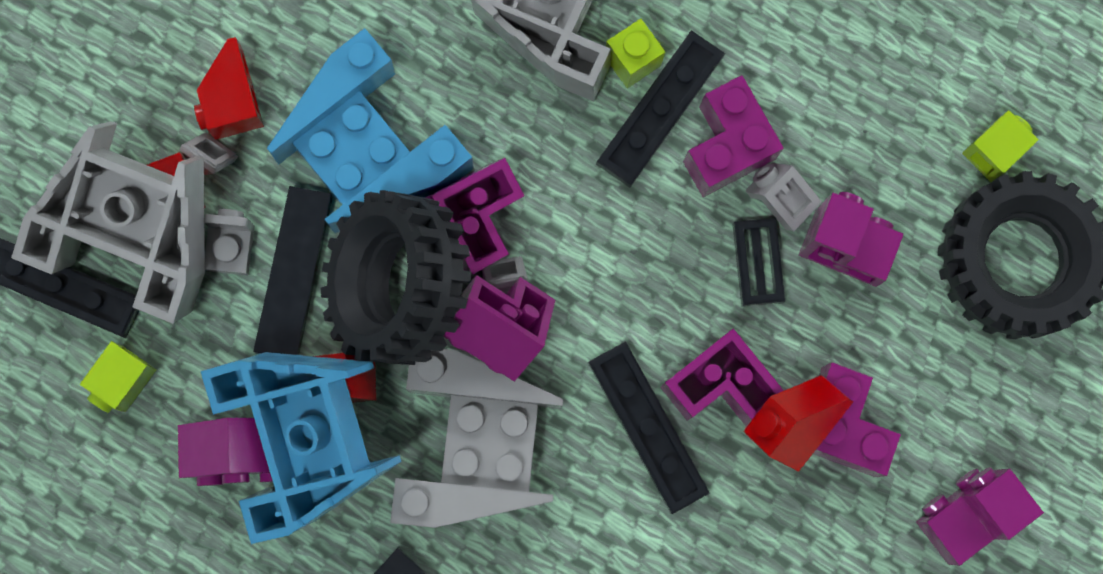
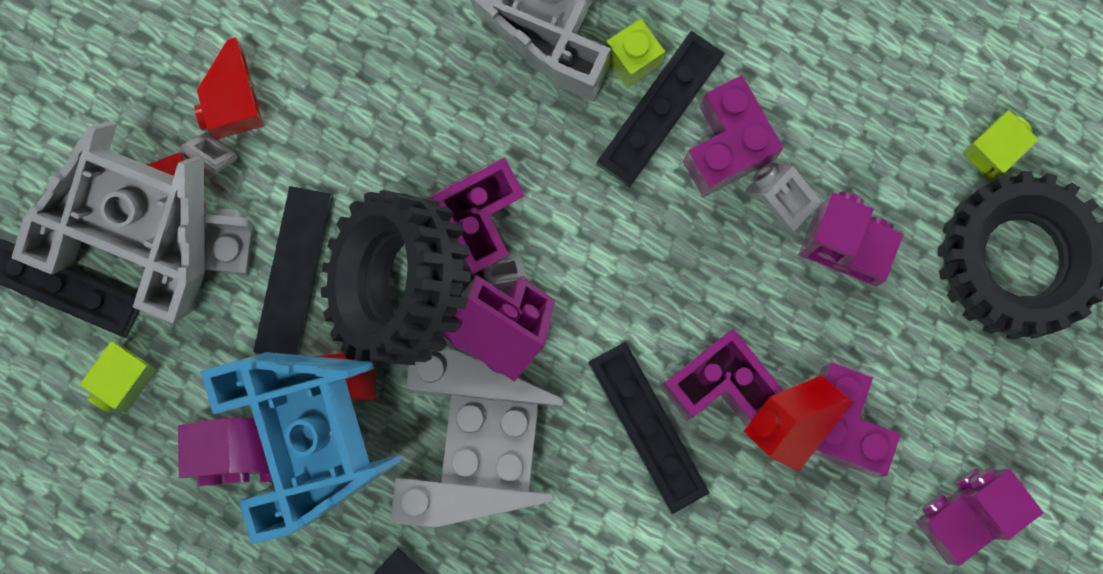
(352, 143): dark azure wedge -> none
(742, 265): black tile -> none

